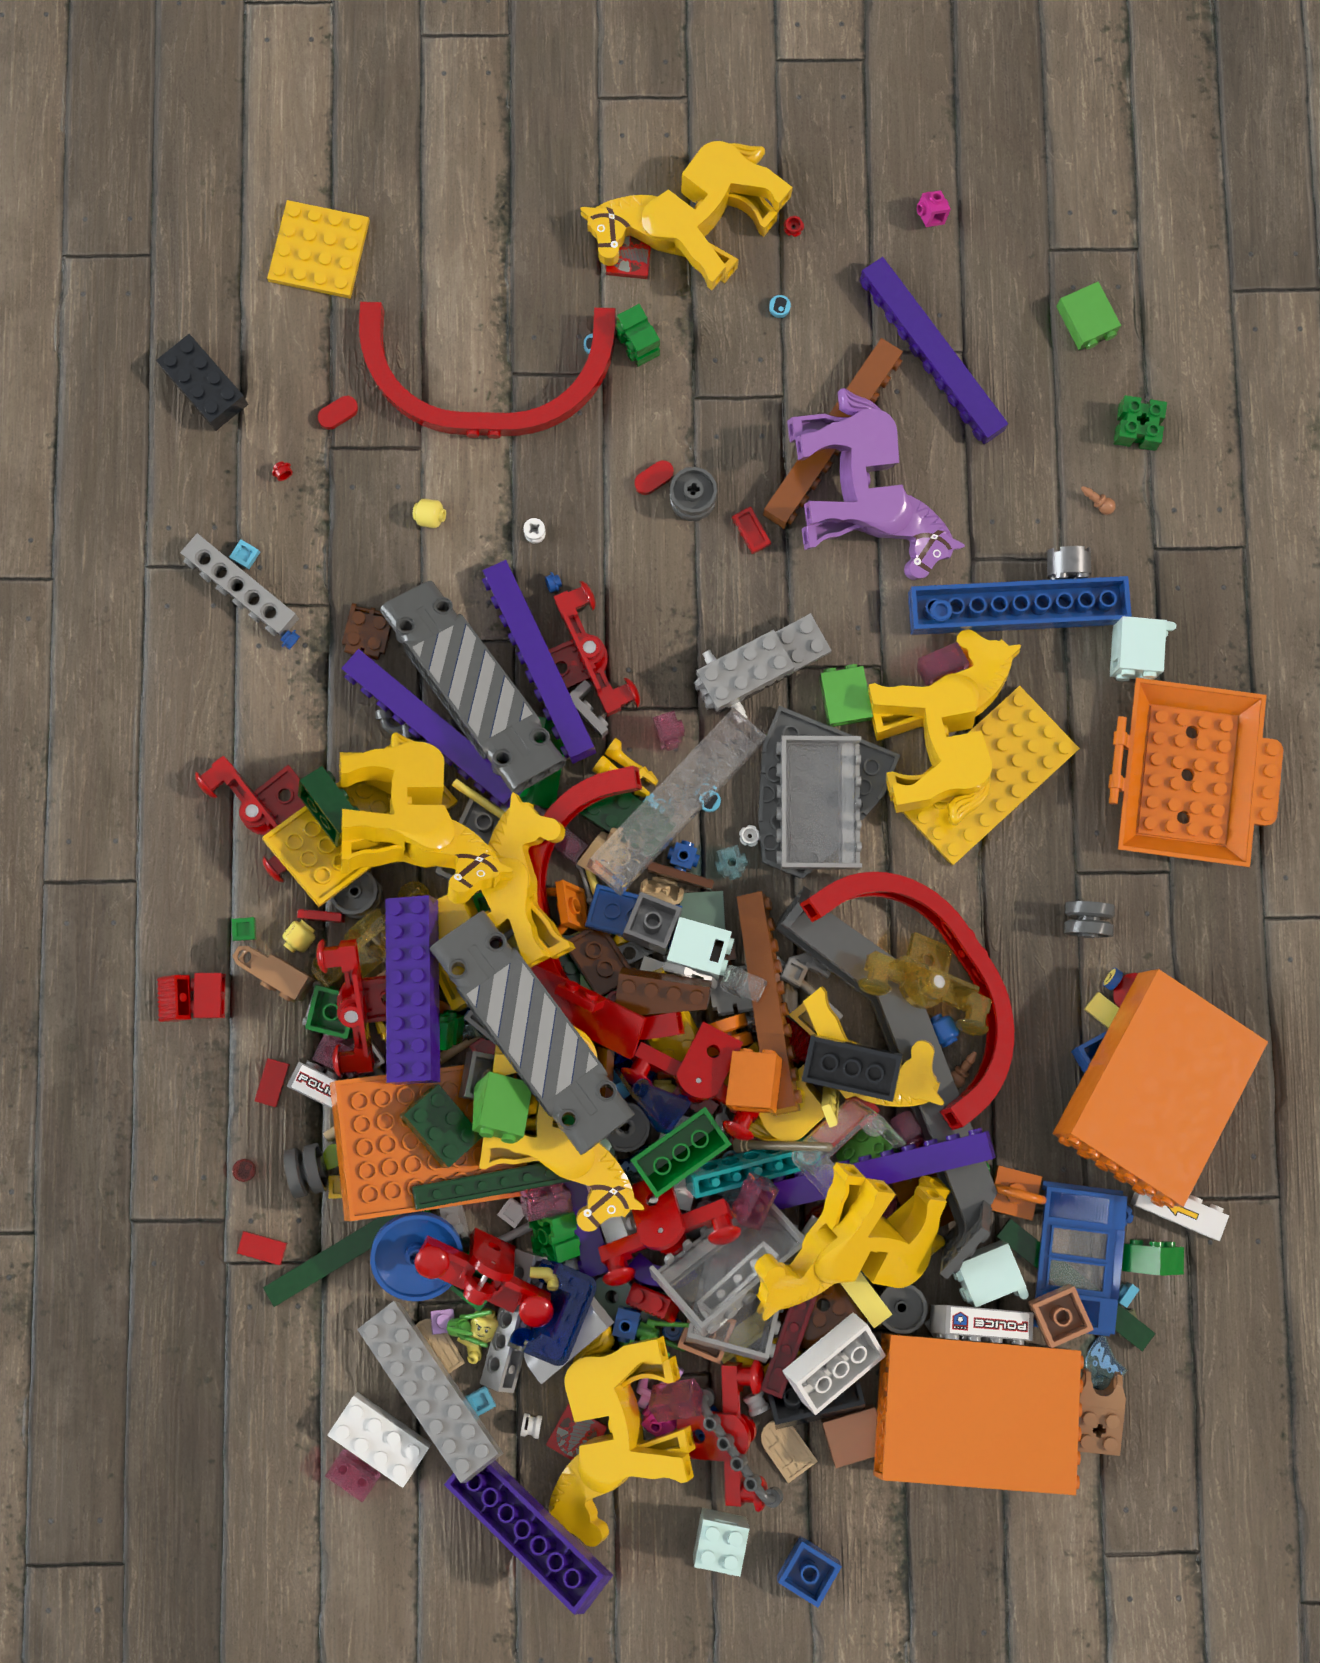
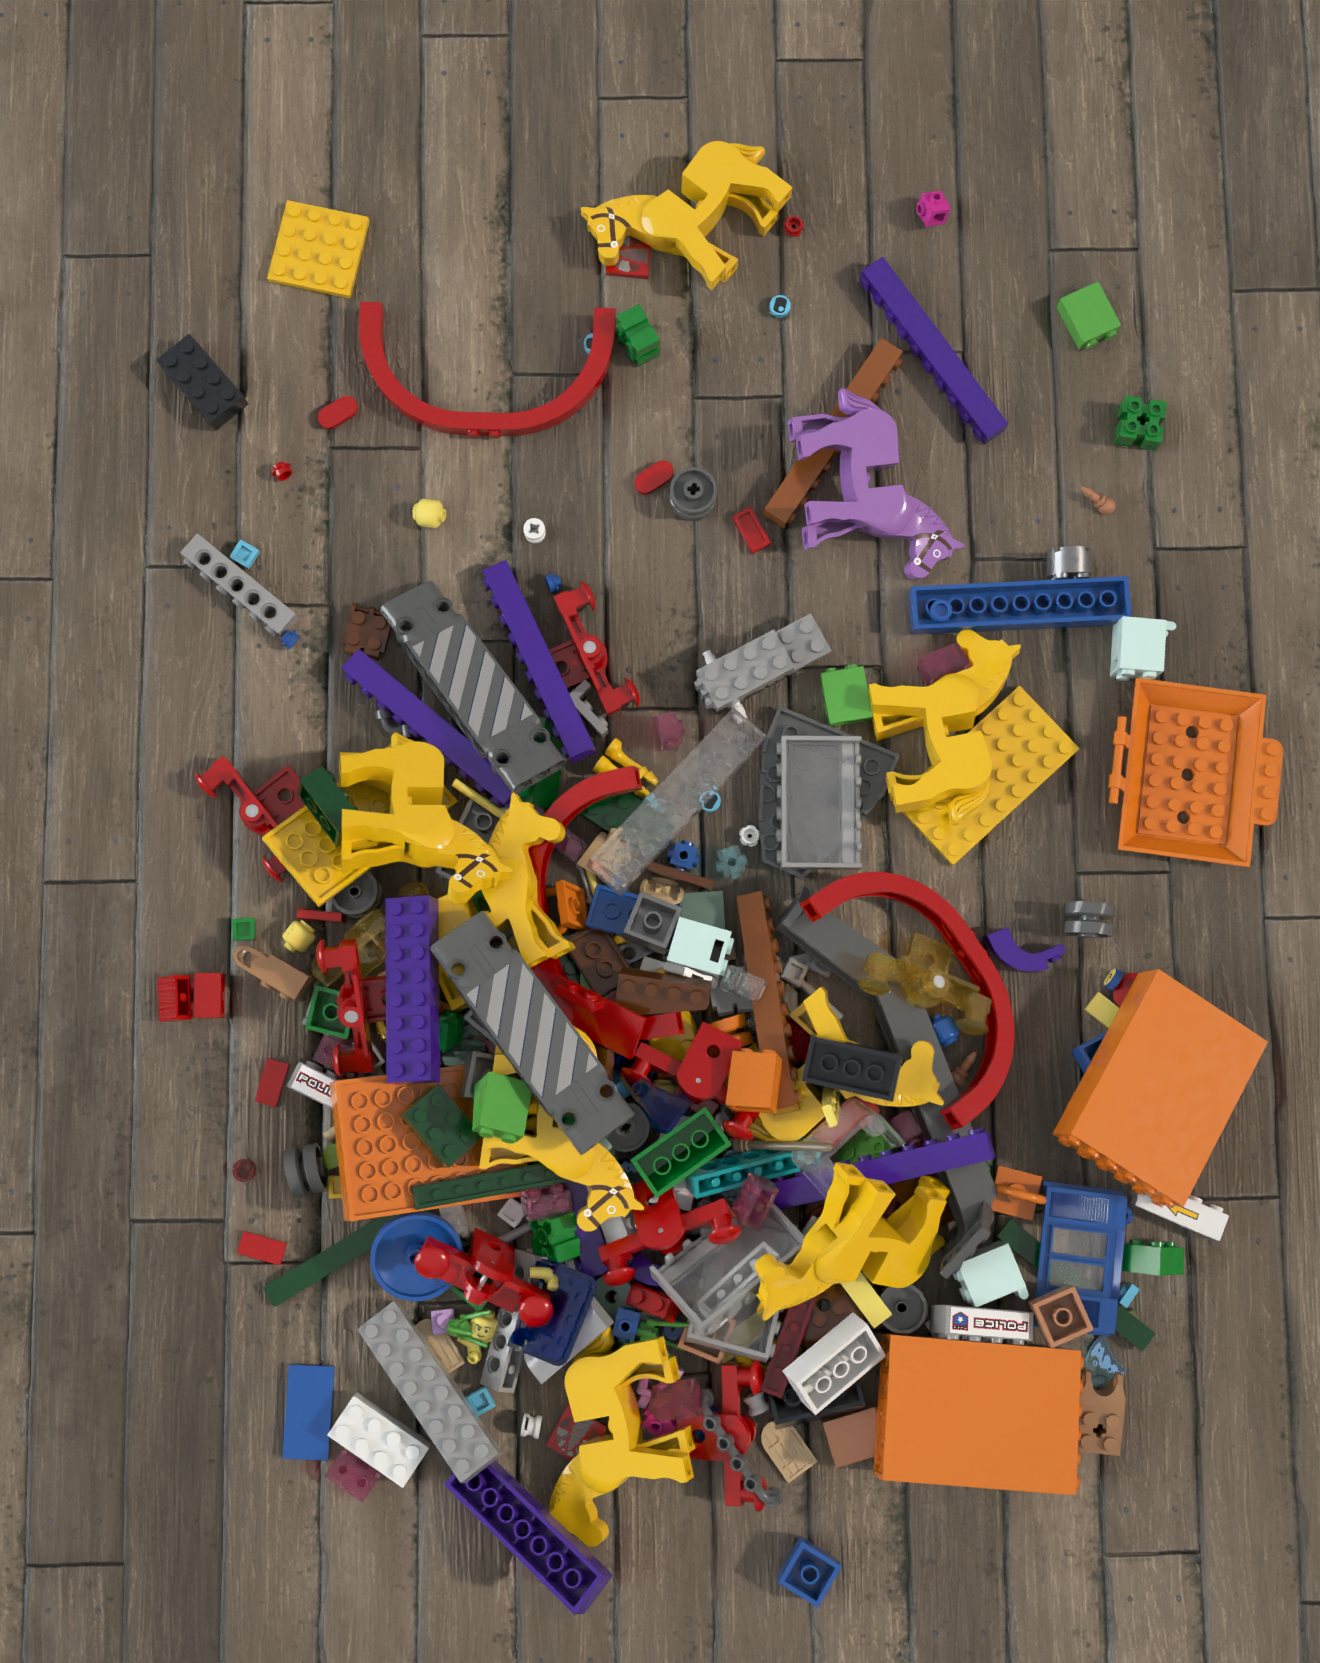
(308, 1412): none -> blue tile
(457, 1054): none -> sand green tile
(720, 1542): light aqua container -> none
(1010, 955): none -> dark purple arch

